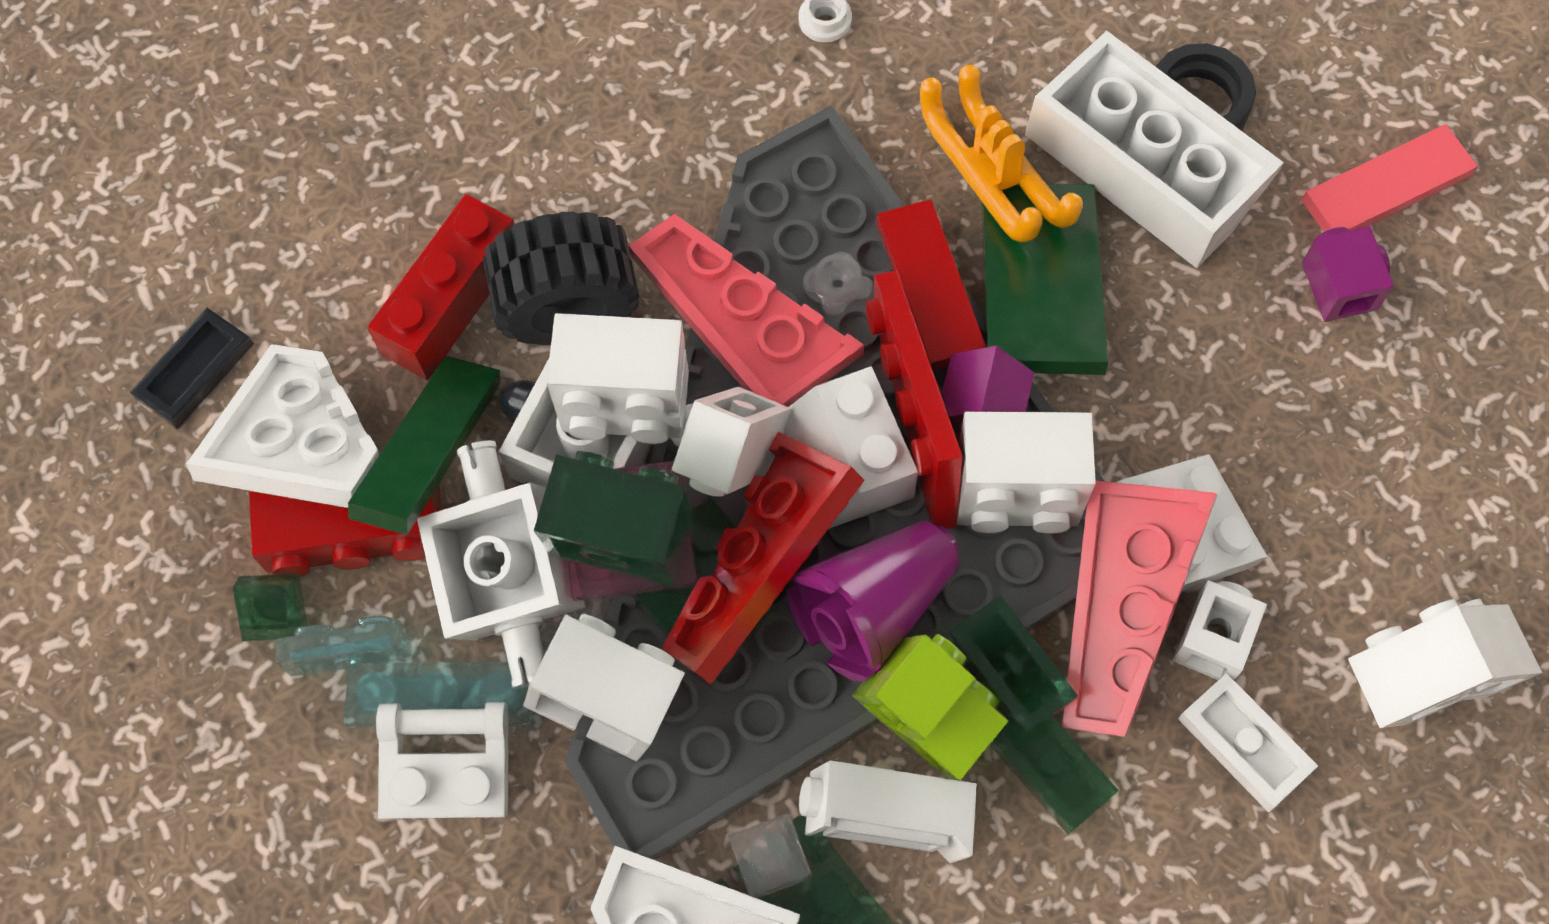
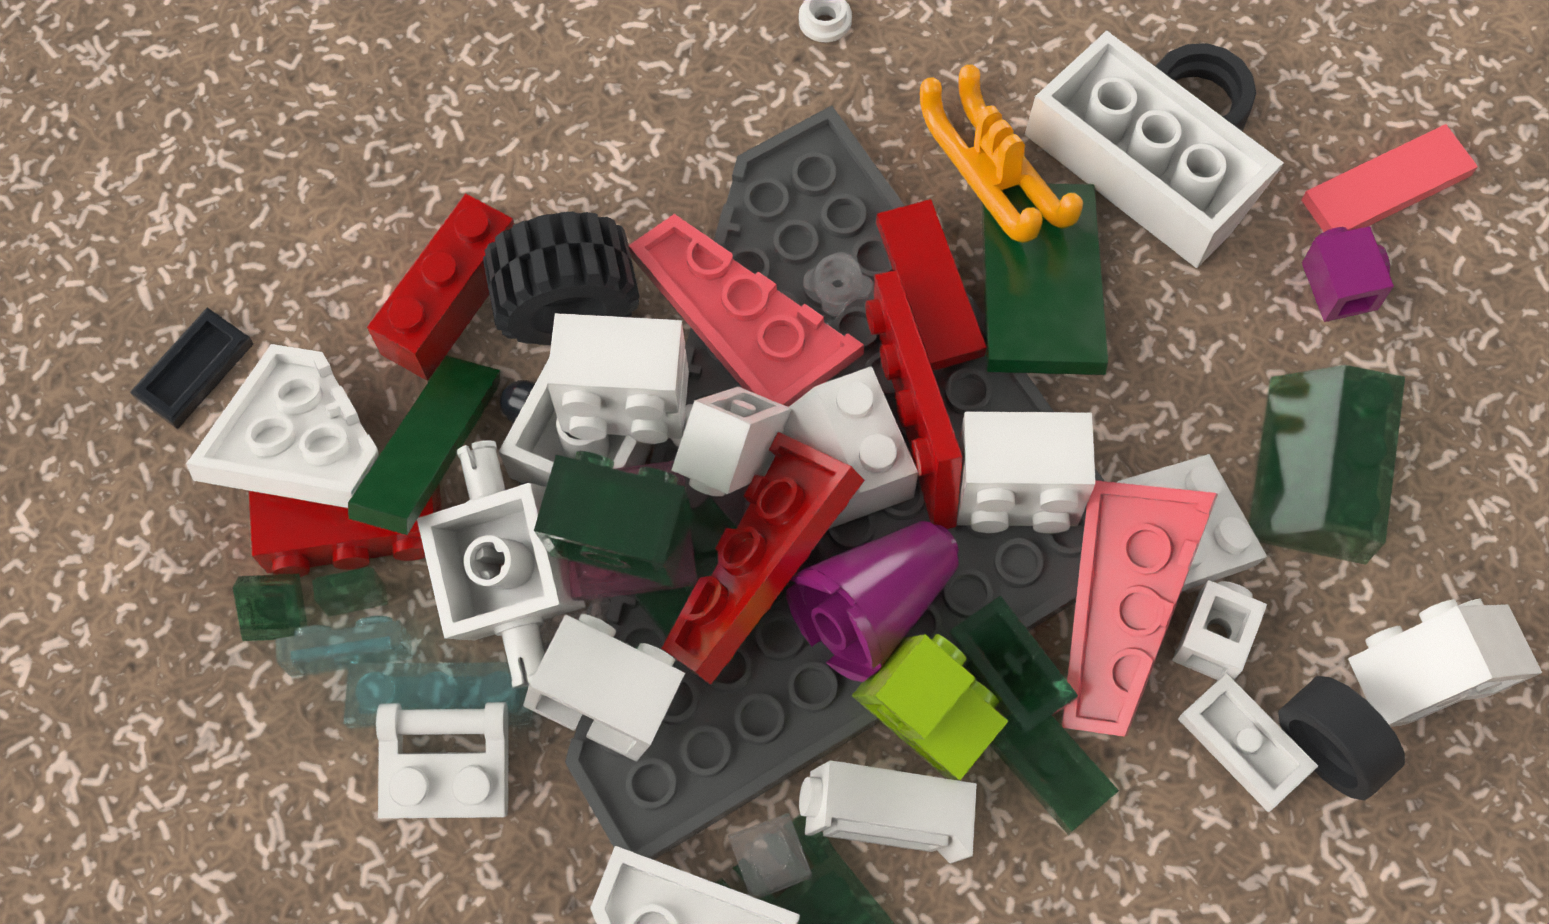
(349, 591): none -> clear green tile
(985, 383): magenta brick -> none
(1328, 461): none -> clear green slope
(1343, 737): none -> black tyre

